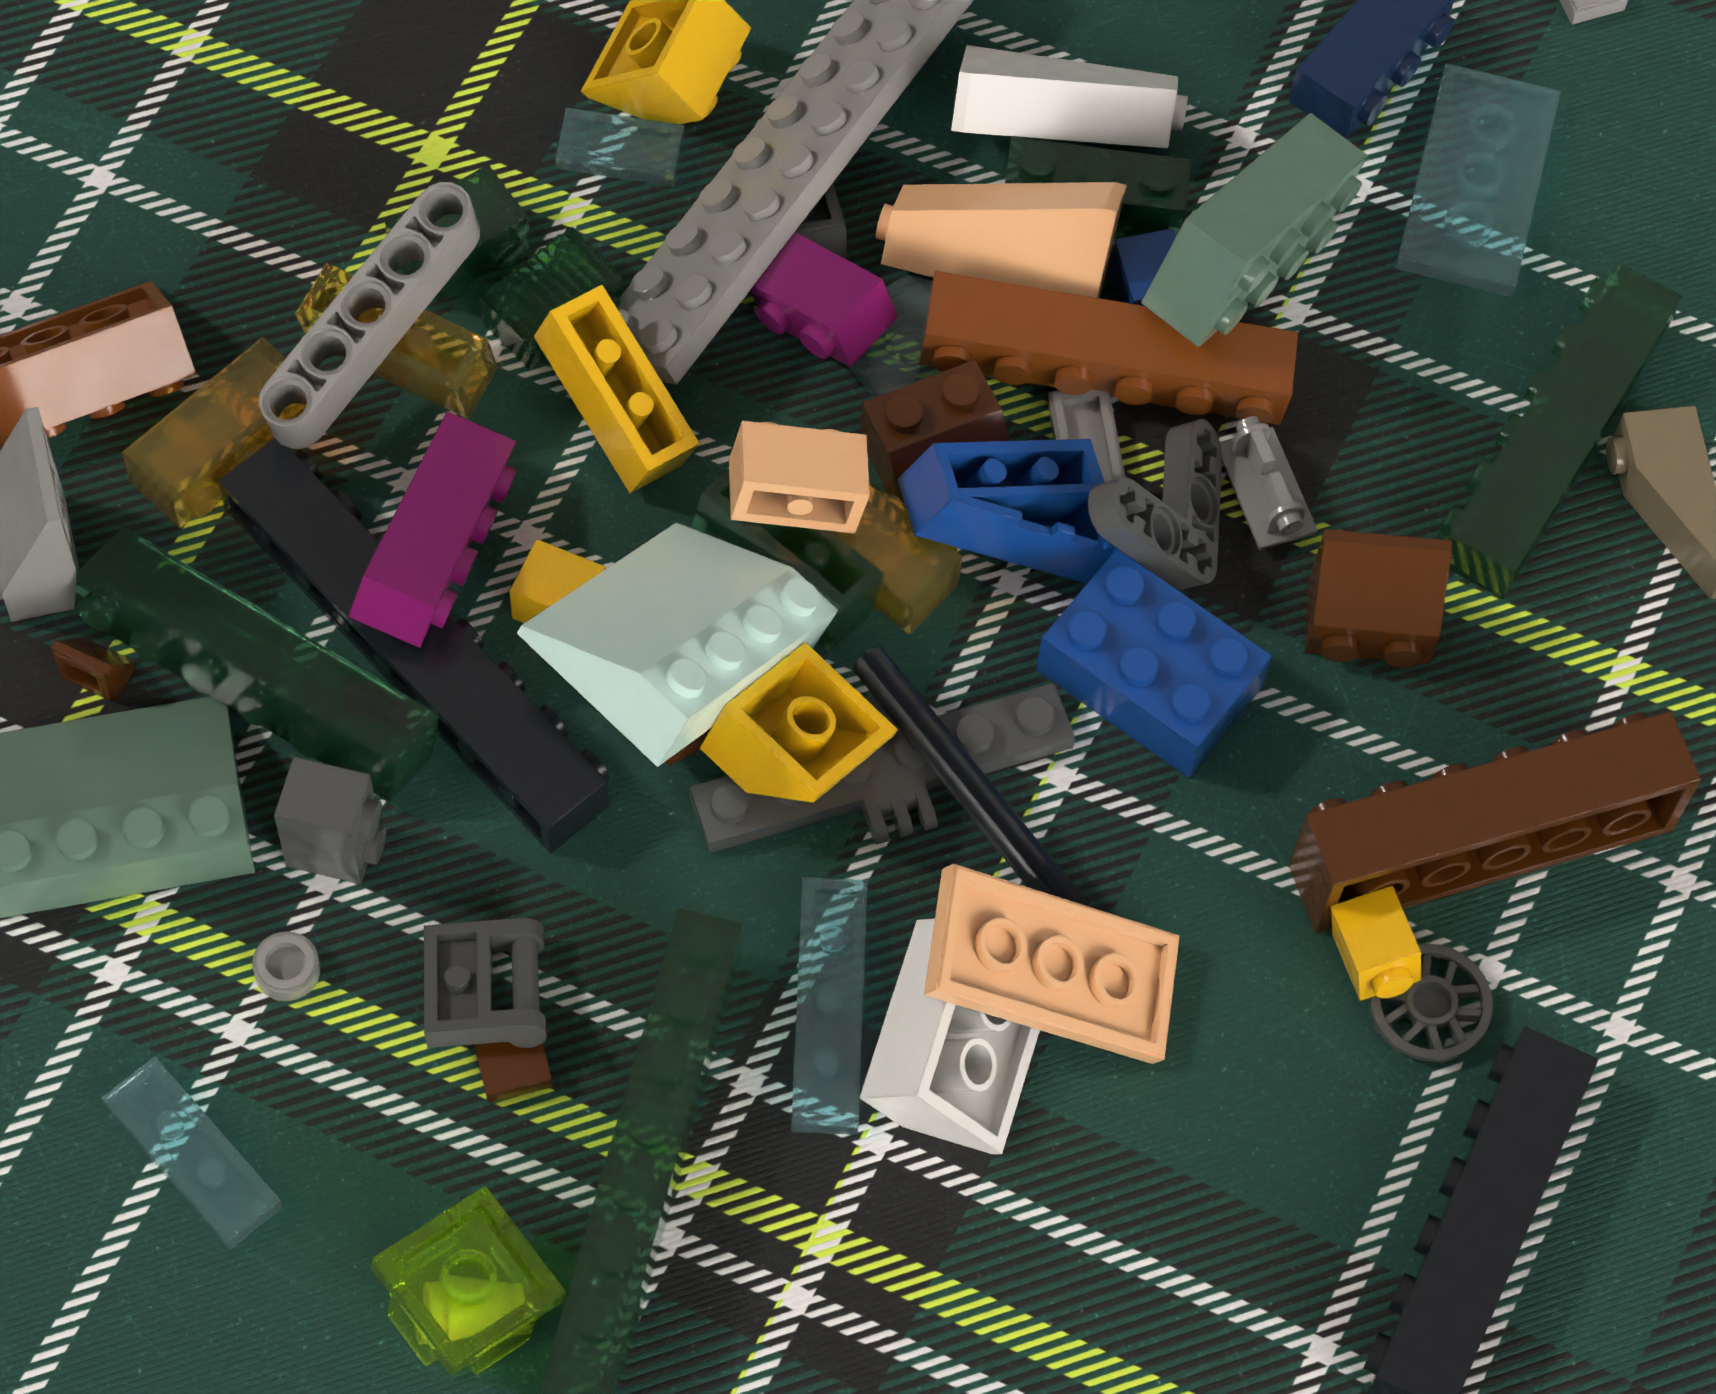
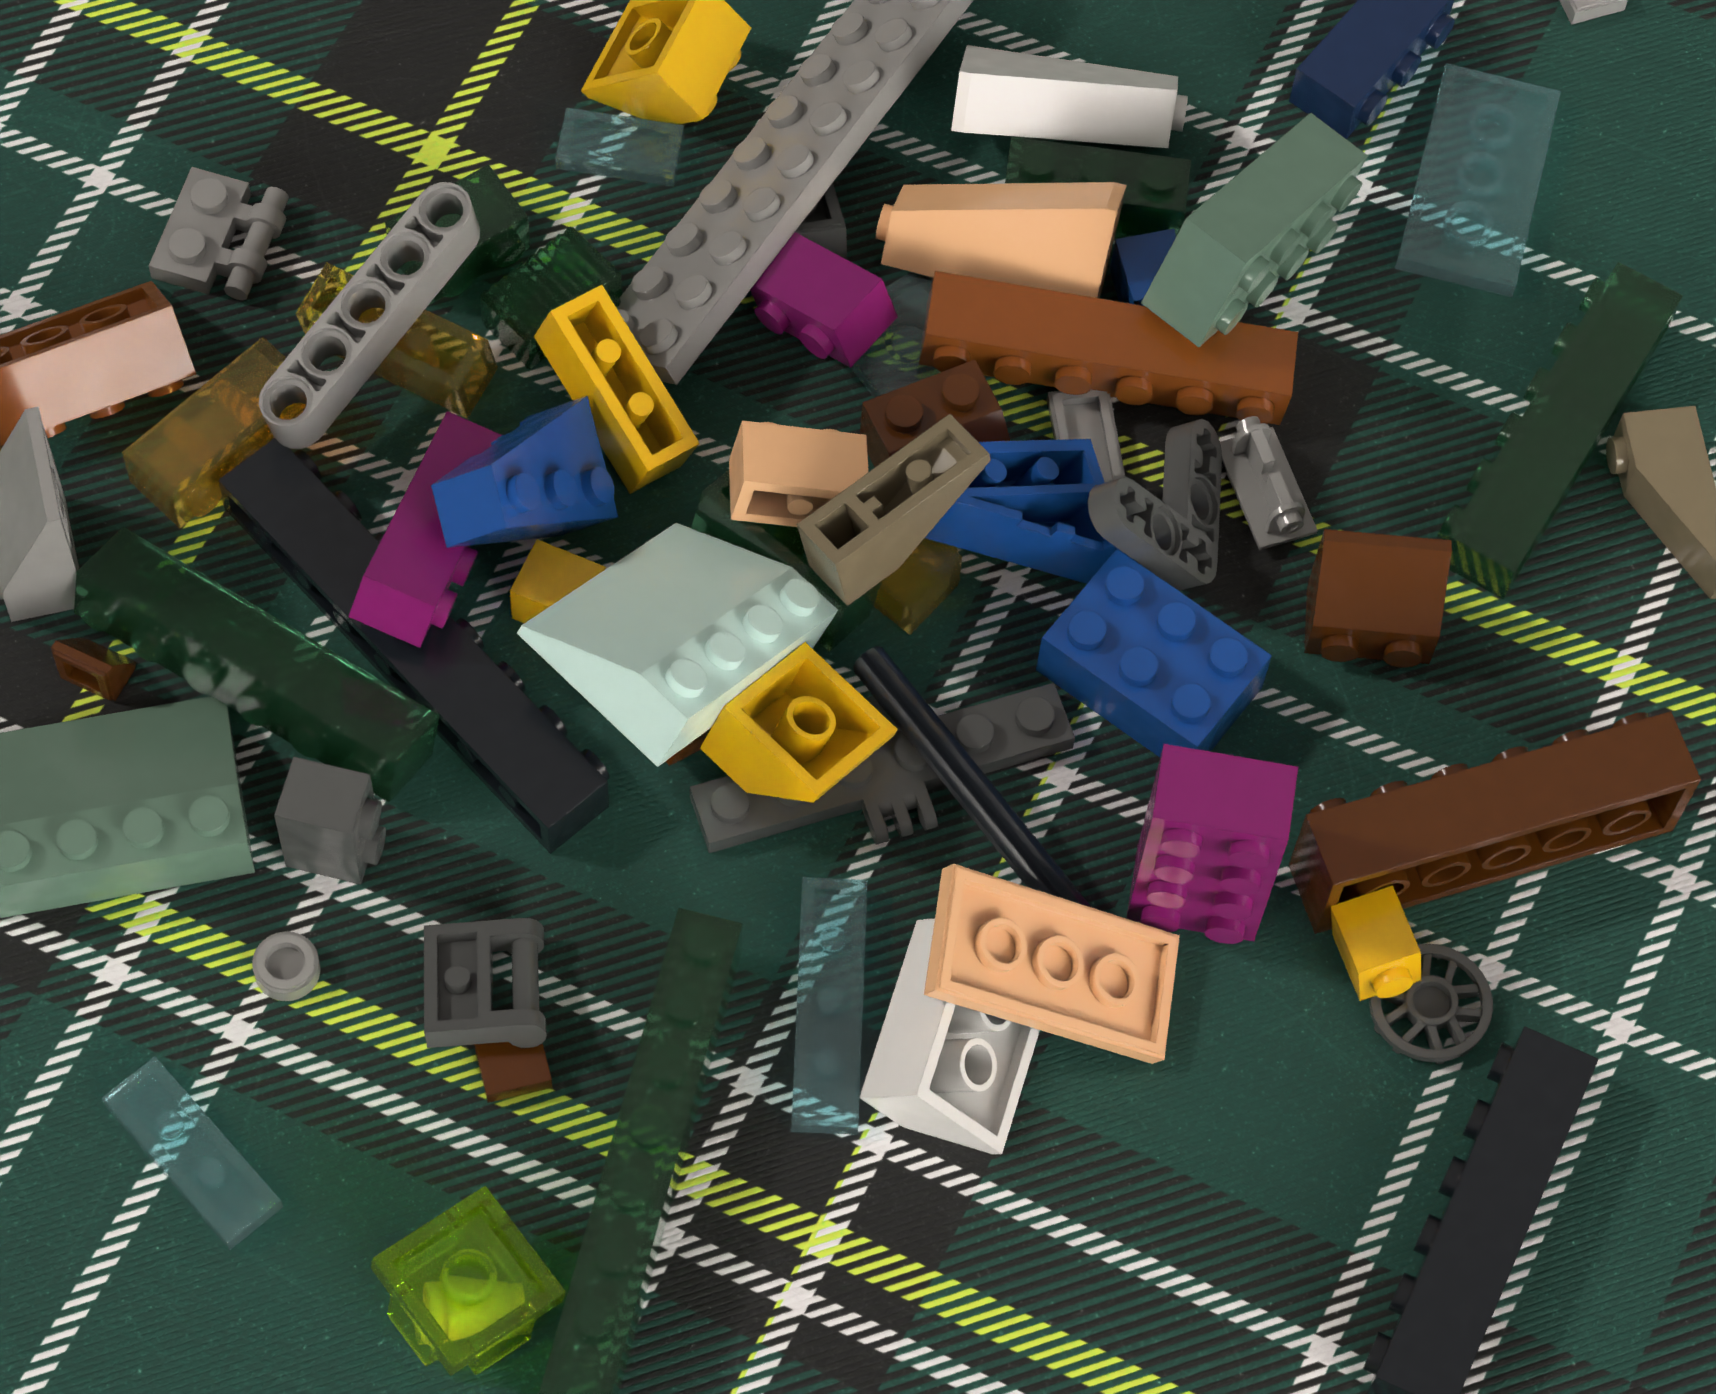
(203, 226): none -> light grey plate
(530, 482): none -> blue wedge
(891, 509): none -> dark tan slope
(1211, 843): none -> magenta brick

